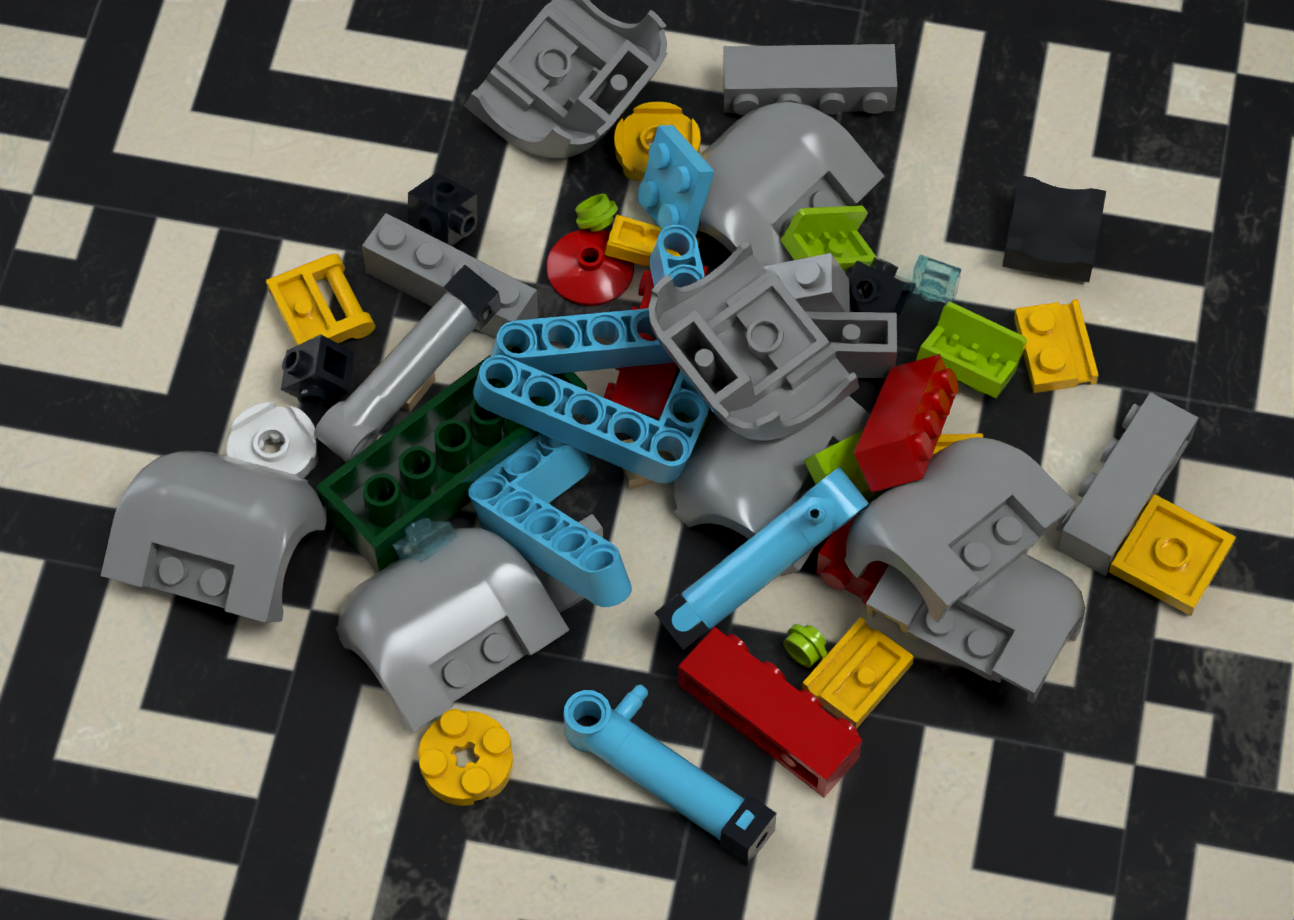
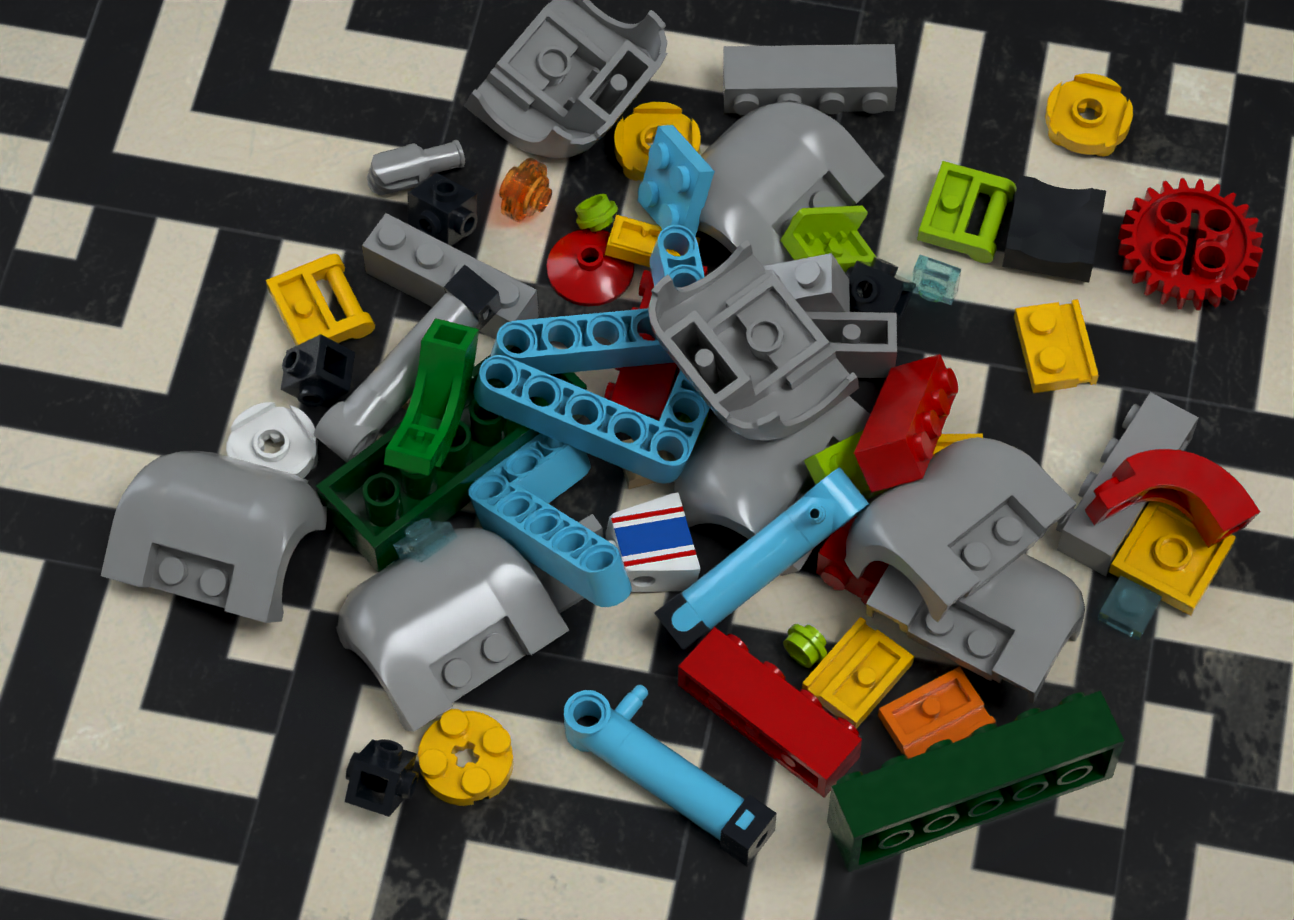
(381, 777): none -> black brick
(411, 166): none -> light grey arm
(437, 398): none -> green arch
(525, 190): none -> clear orange plate
(655, 545): none -> torso
(935, 713): none -> orange plate
(952, 207): none -> lime plate
(973, 779): none -> dark green brick
(975, 349): lime bracket -> none
(1083, 135): none -> yellow plate
(1129, 607): none -> clear light blue plate
(1184, 480): none -> red arch
(1232, 250): none -> red gear

